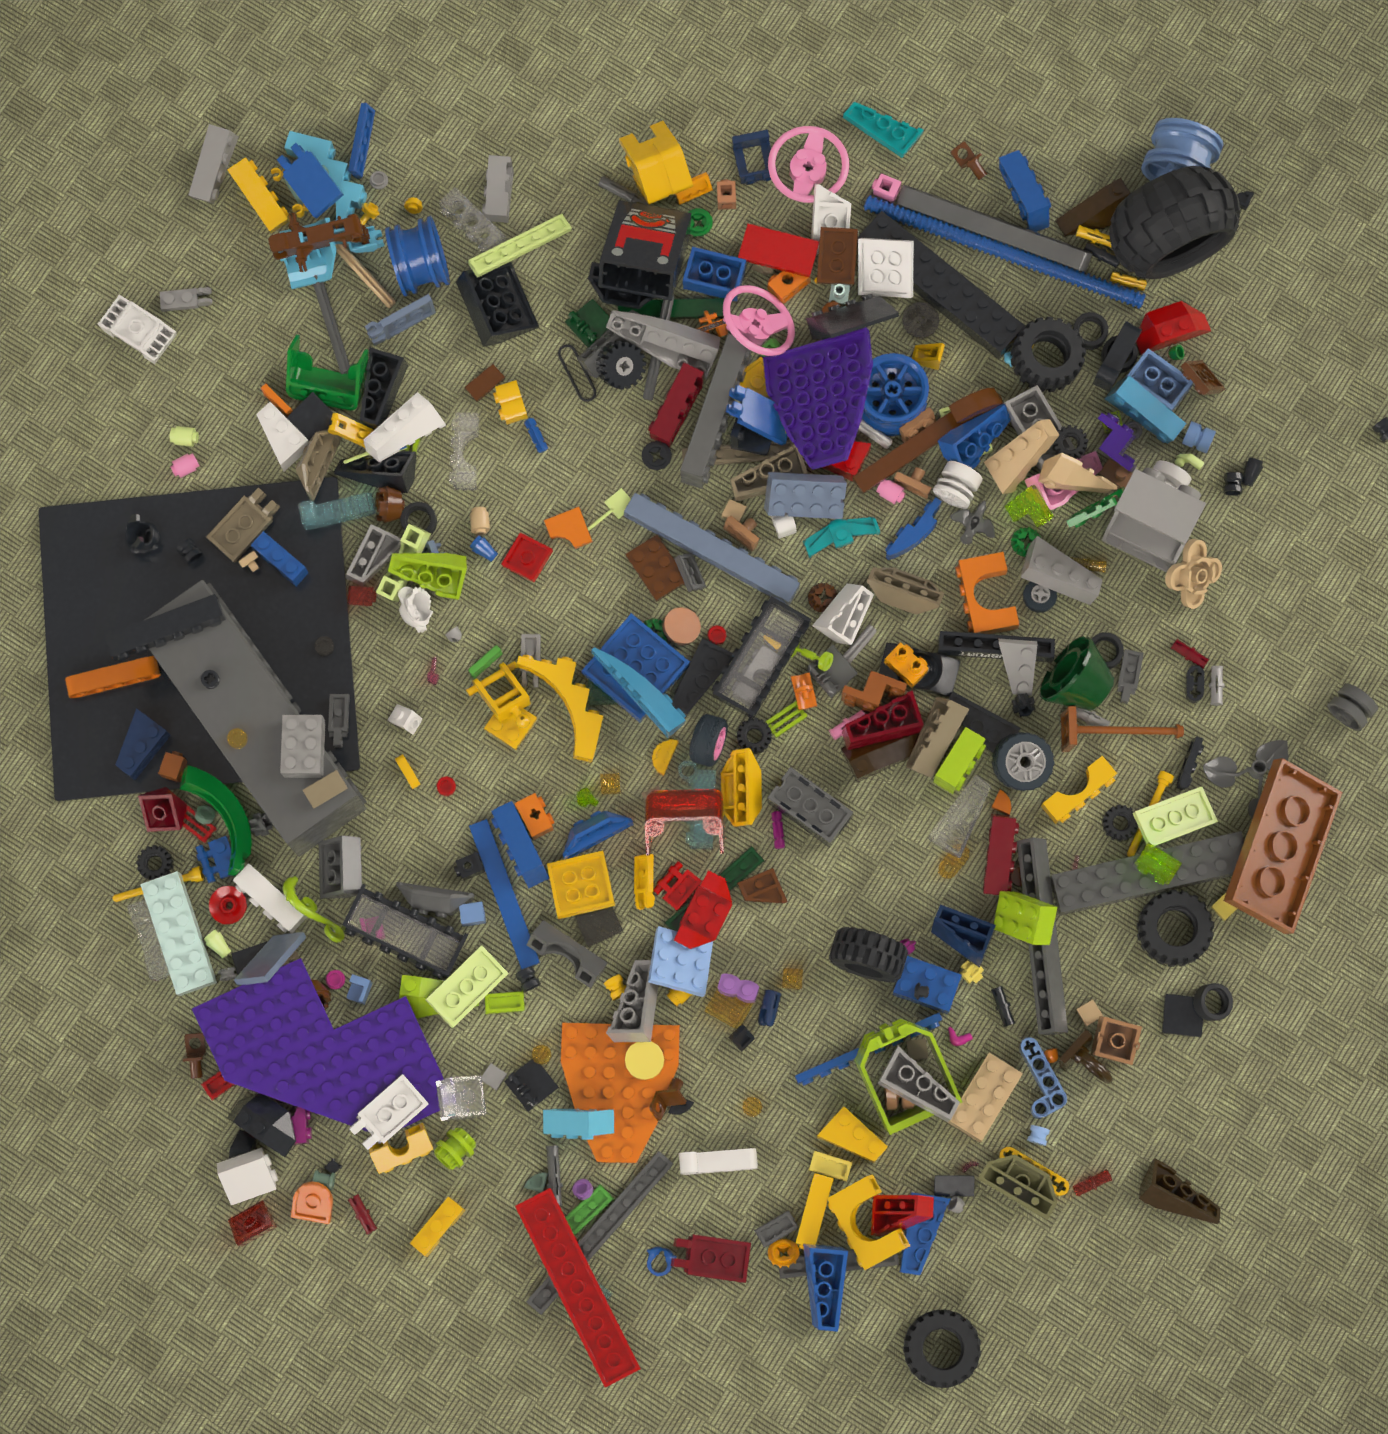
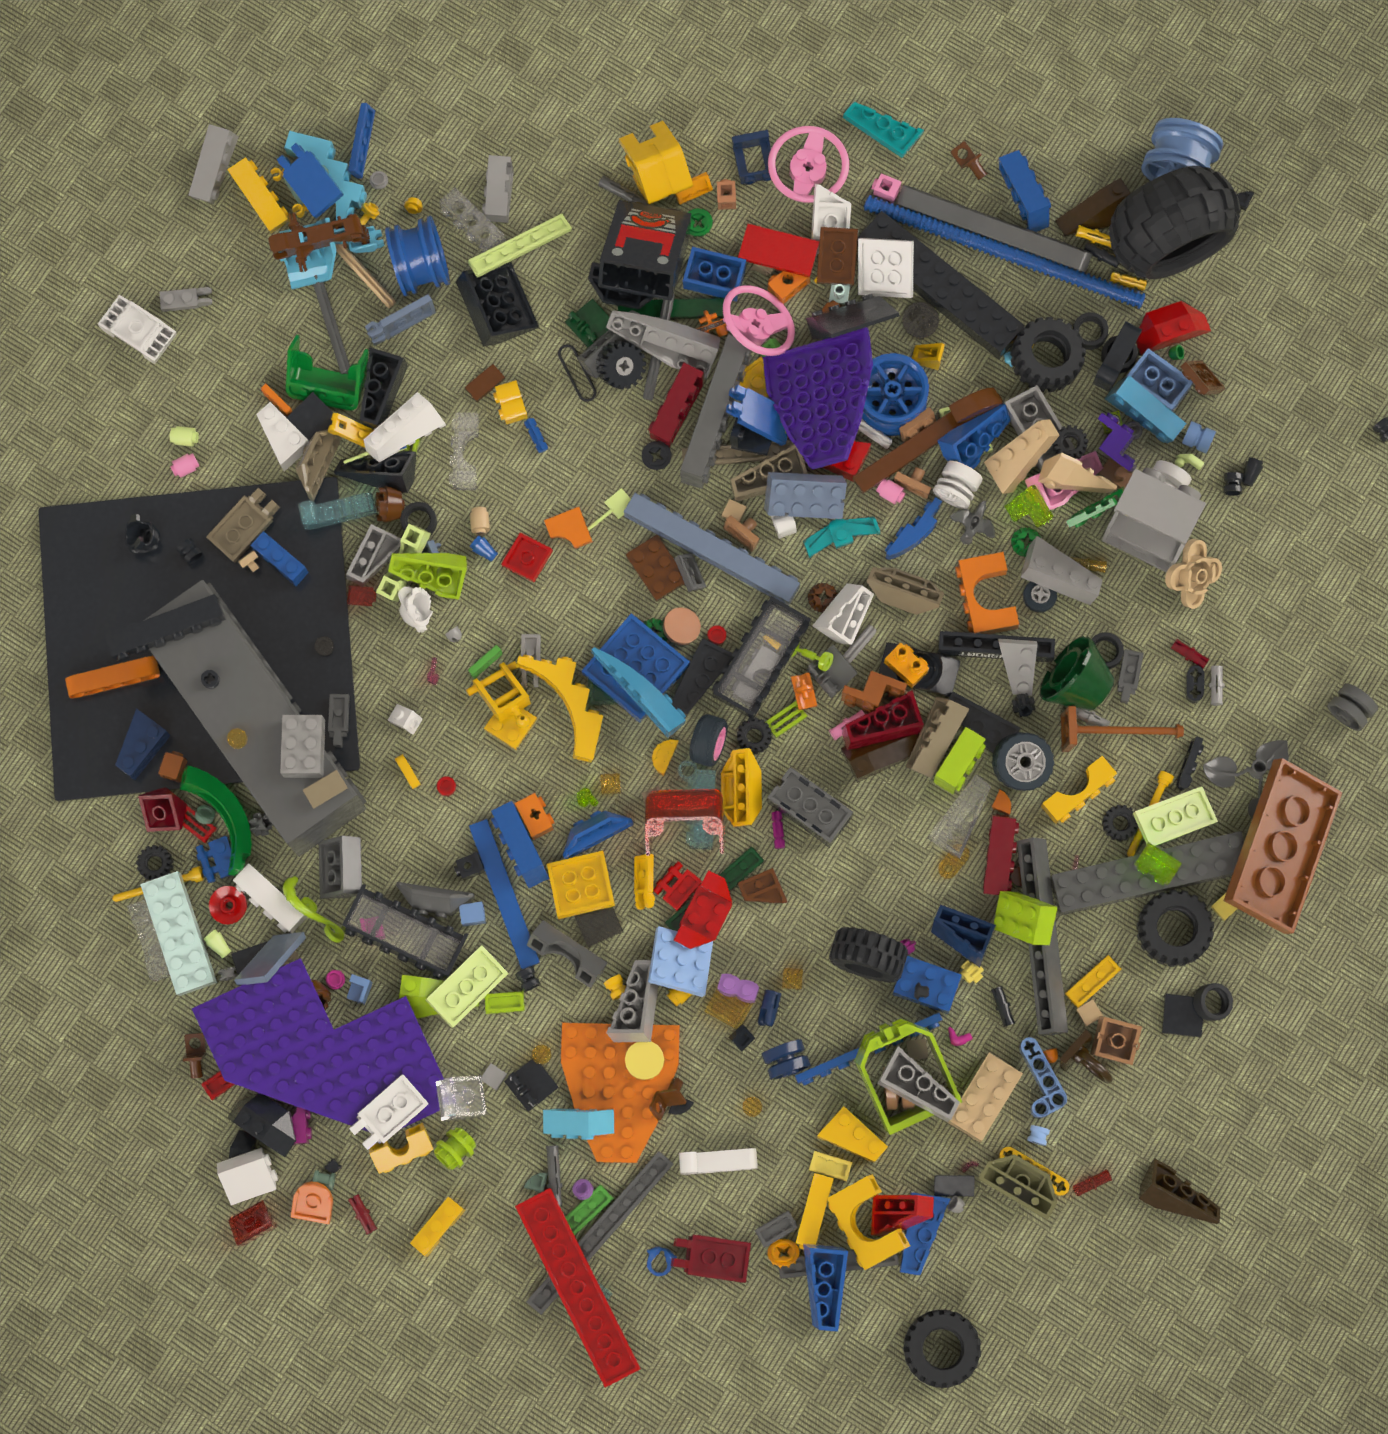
(785, 1058): none -> dark blue wheel
(1093, 981): none -> yellow tile

